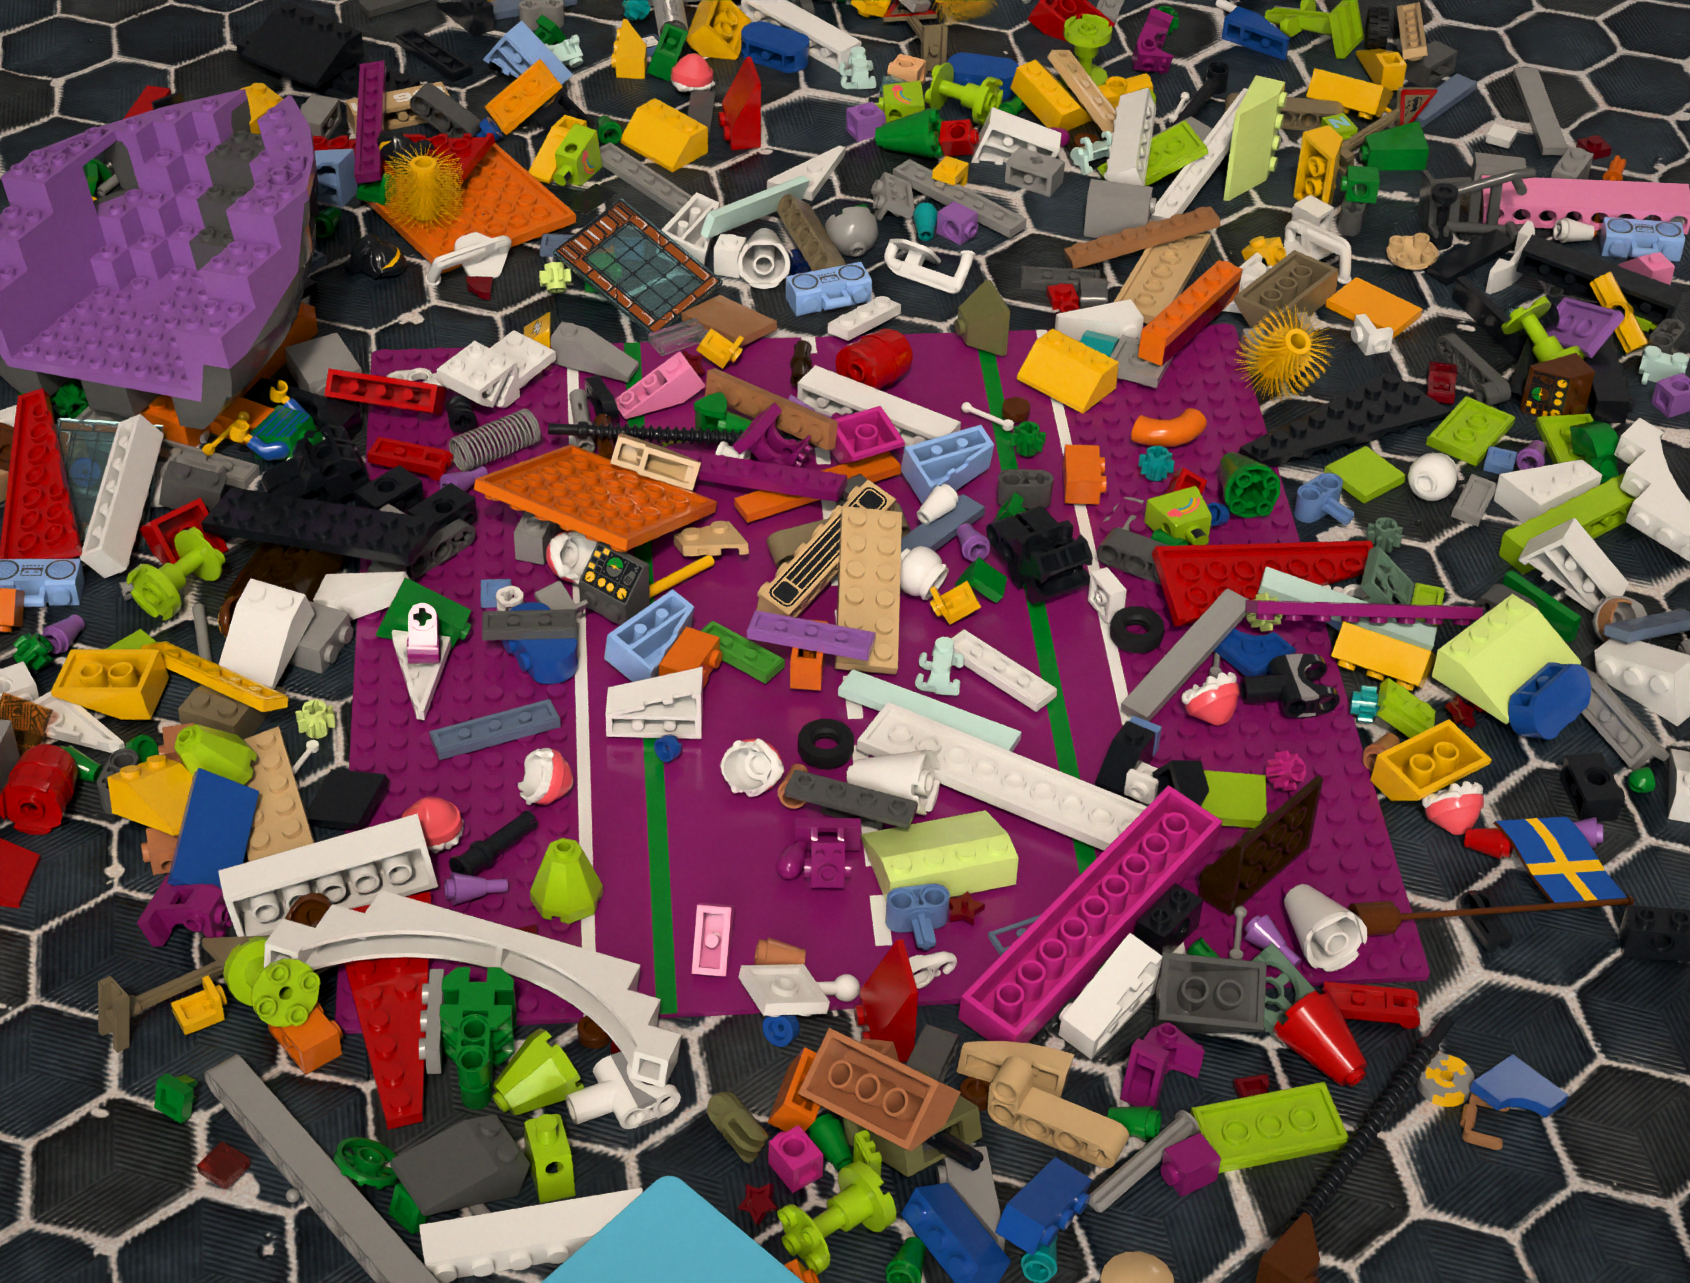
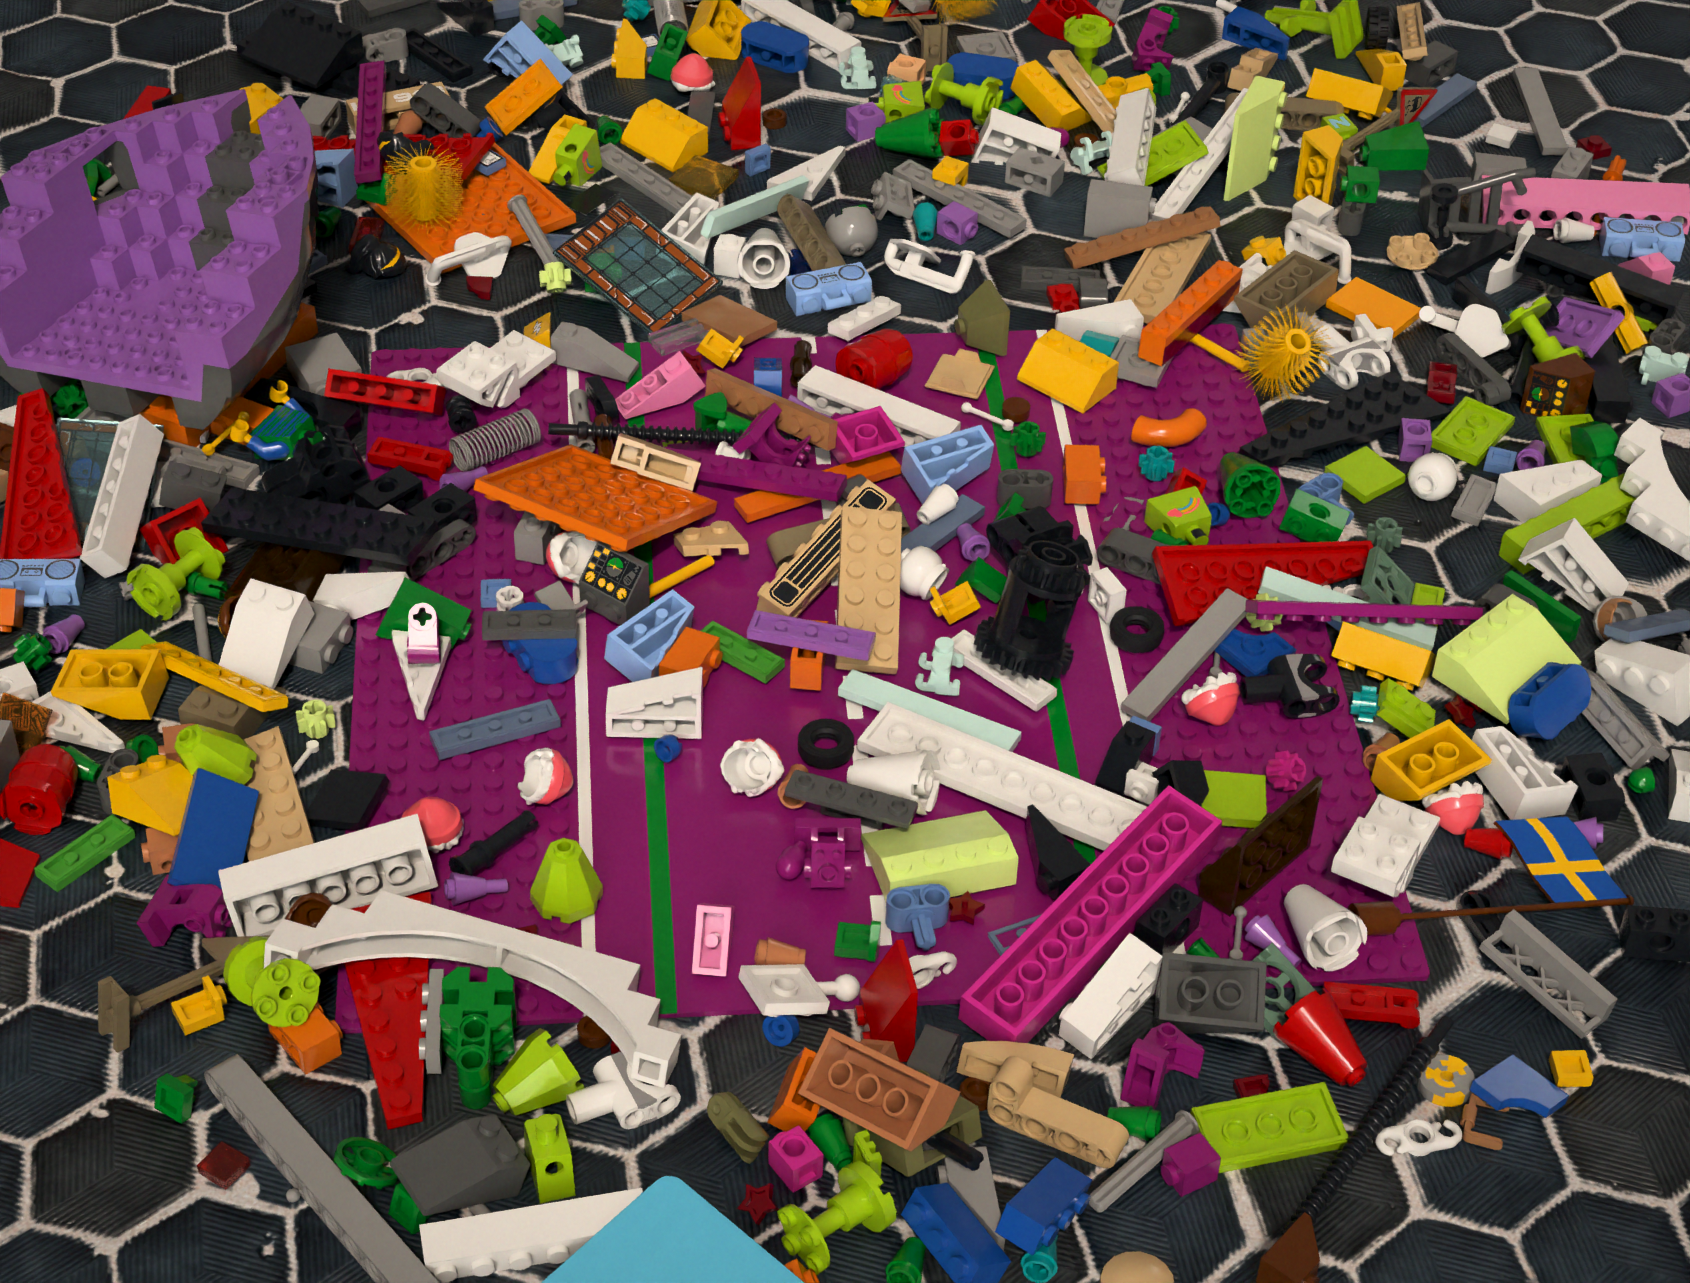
(84, 853): none -> bright green tile
(198, 584): none -> green pin
(366, 226): none -> clear red tile
(387, 46): none -> light grey piece
(409, 123): none -> nougat cone
(491, 163): none -> tile
(519, 206): none -> light grey axle
(704, 177): none -> clear yellow tile
(757, 159): none -> medium blue tile
(768, 374): none -> blue slope
(774, 119): none -> reddish brown tile
(844, 21): none -> light grey pin
(858, 940): none -> green tile
(960, 374): none -> tan piece
(986, 44): none -> light grey plate
(1023, 641): none -> black piece
(1053, 856): none -> black slope
(1160, 79): none -> green tile
(1219, 352): none -> yellow bar
(1252, 63): none -> tan slope
(1314, 518): none -> green brick
(1350, 357): none -> white connector
(1385, 846): none -> white piece
(1401, 1135): none -> white piece
(1414, 439): none -> medium lavender brick
(1477, 328): none -> white piece
(1519, 780): none -> white wedge
(1554, 970): none -> light grey fence
(1571, 1068): none -> yellow plate

